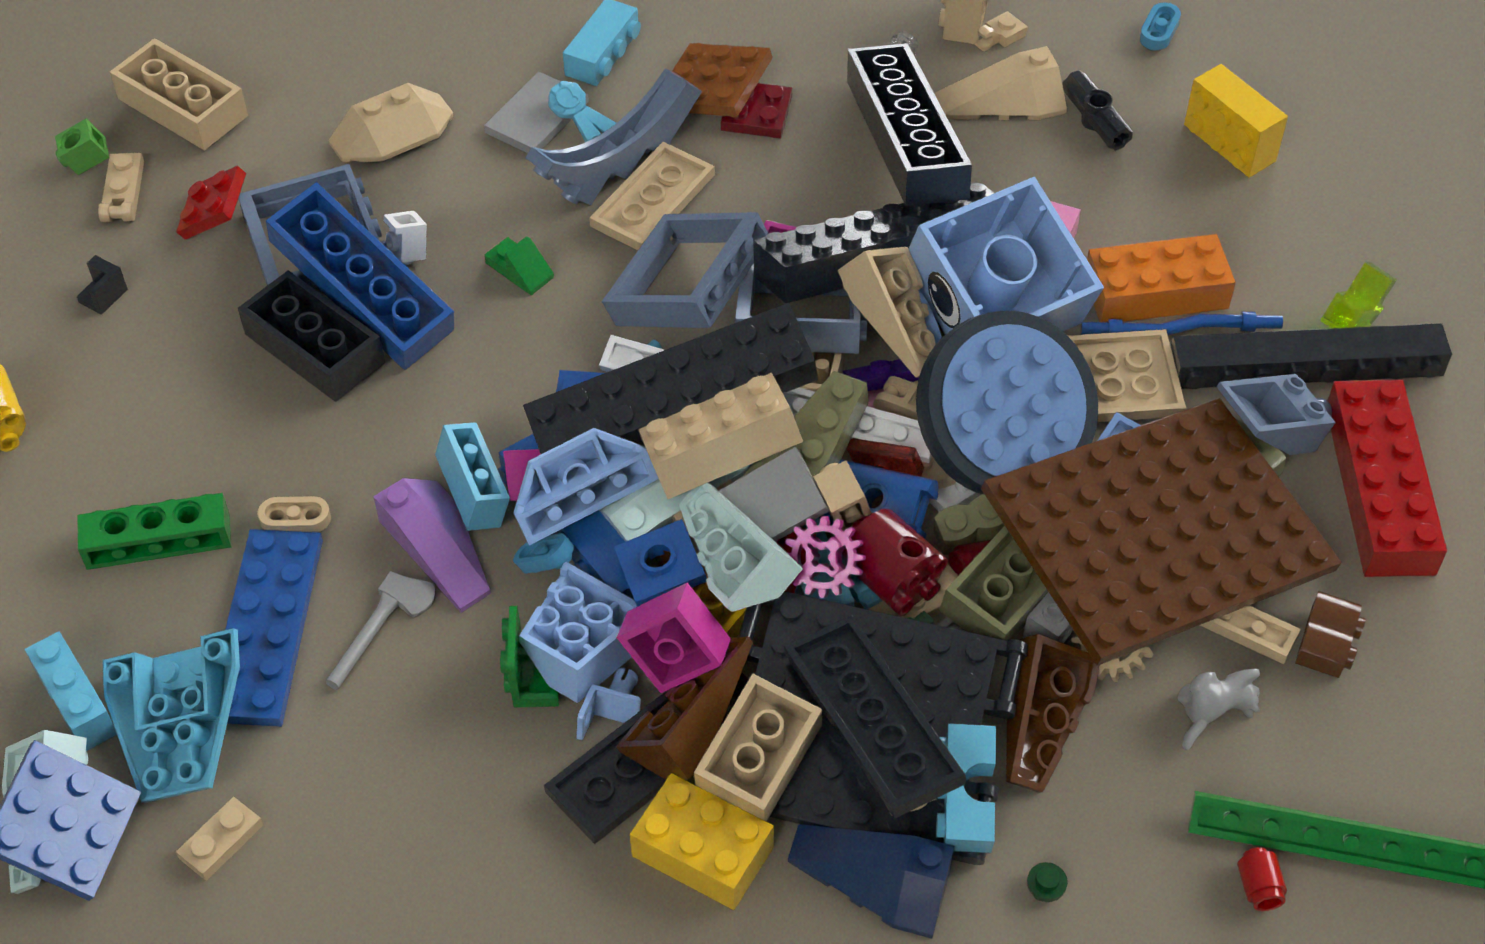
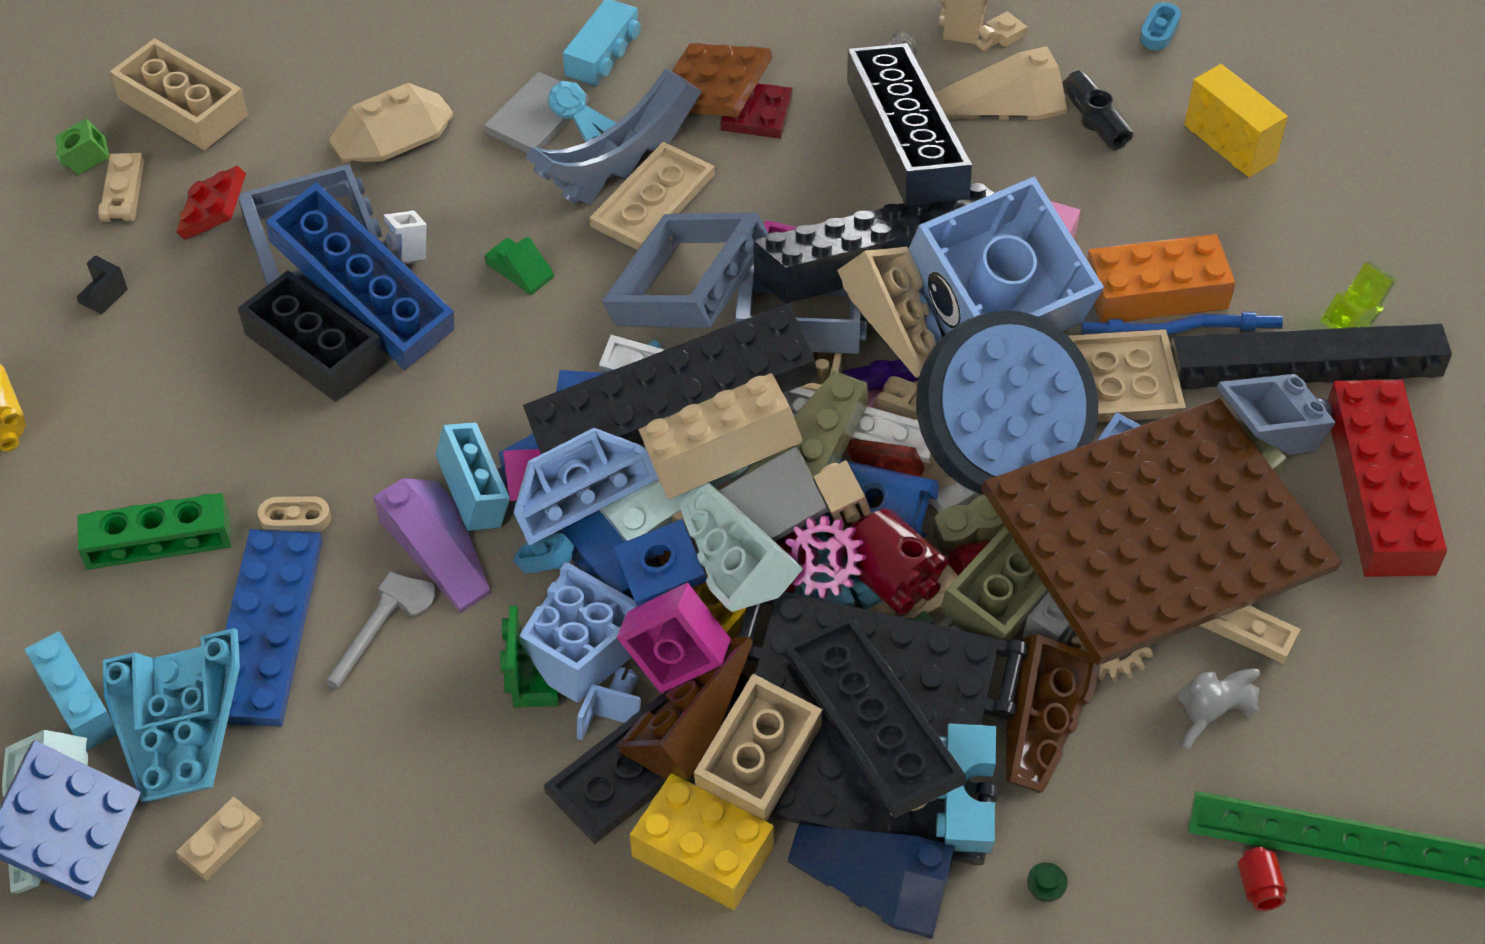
(1329, 635): reddish brown brick -> none

